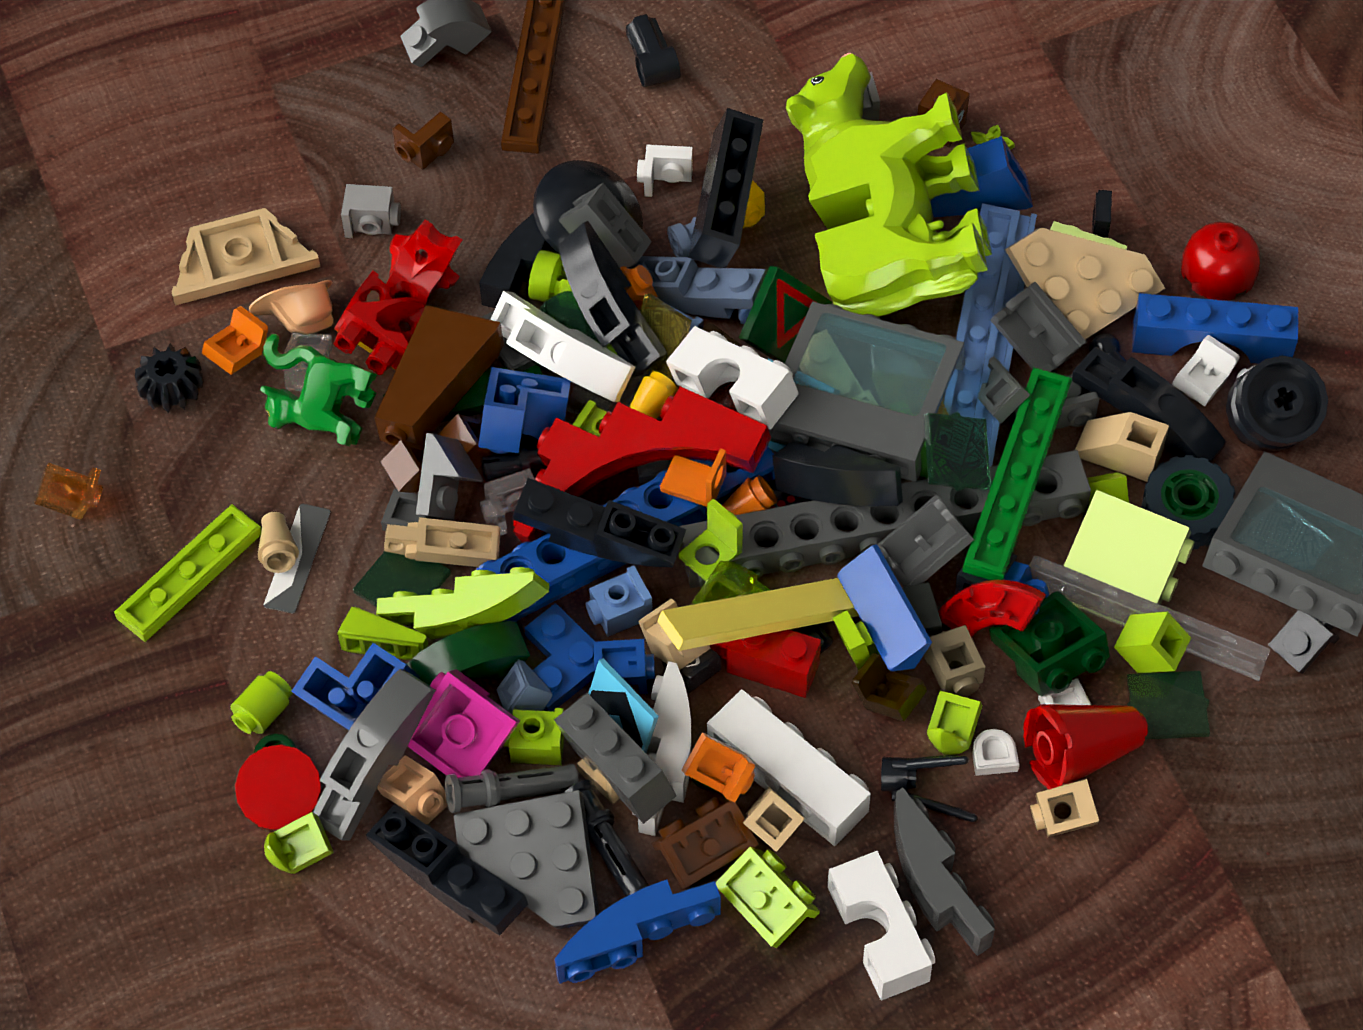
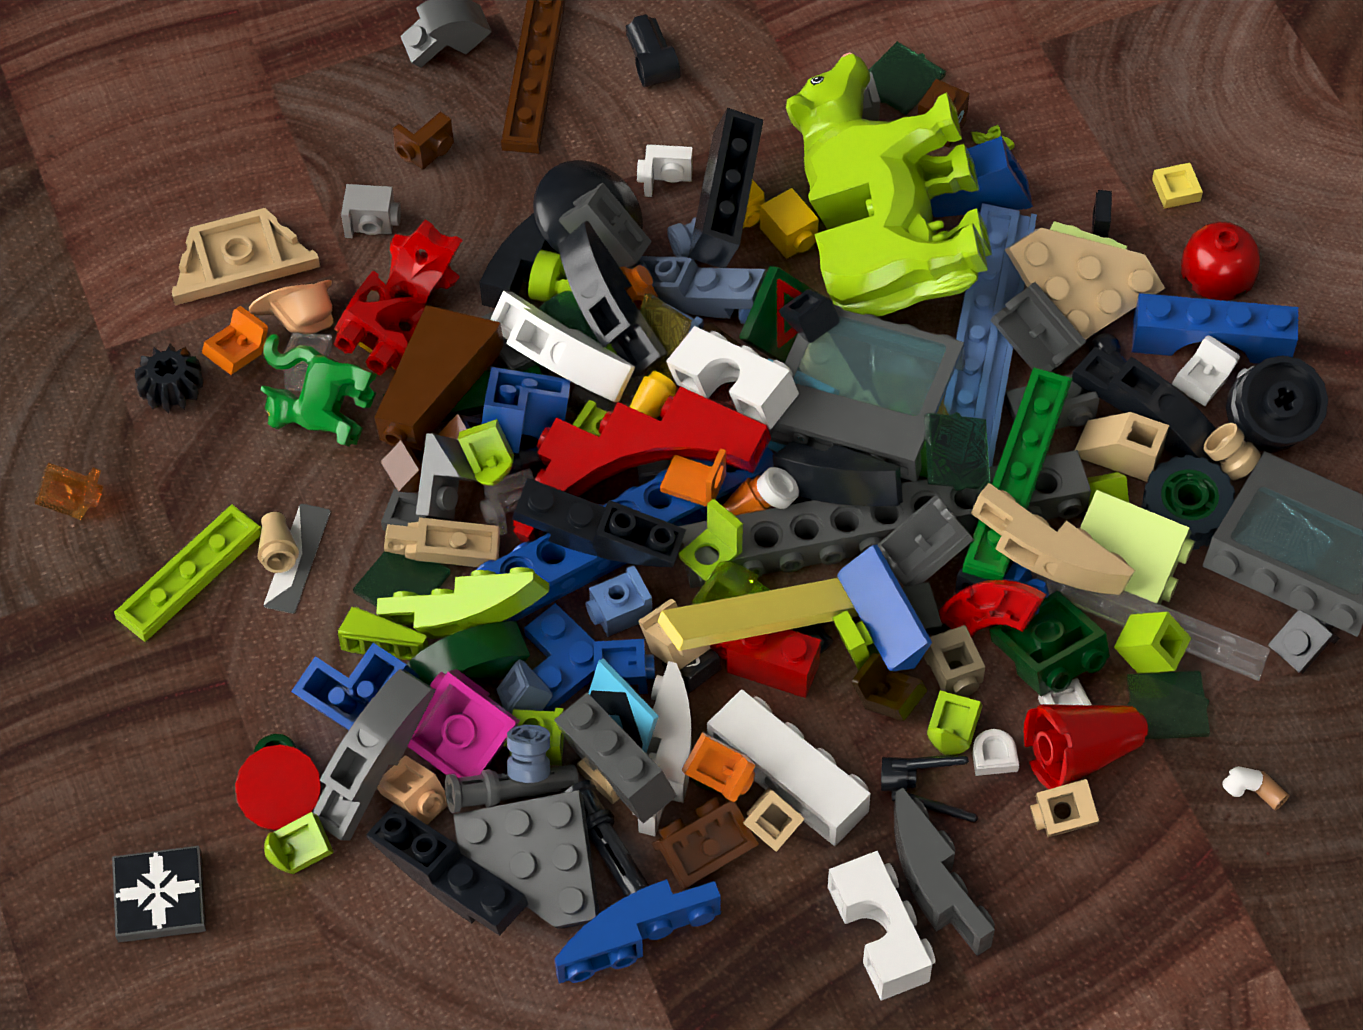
(158, 894): none -> tile
(261, 703): lime brick -> none
(487, 452): none -> lime plate
(528, 753): none -> sand blue wheel
(767, 895): bracket -> none
(777, 487): none -> white tile
(789, 223): none -> yellow brick
(810, 314): none -> black slope
(904, 77): none -> clear green piece
(1001, 392): dark grey tile -> none
(1062, 556): none -> tan slope
(1177, 185): none -> light yellow tile
(1235, 455): none -> tan wheel
(1257, 781): none -> arm

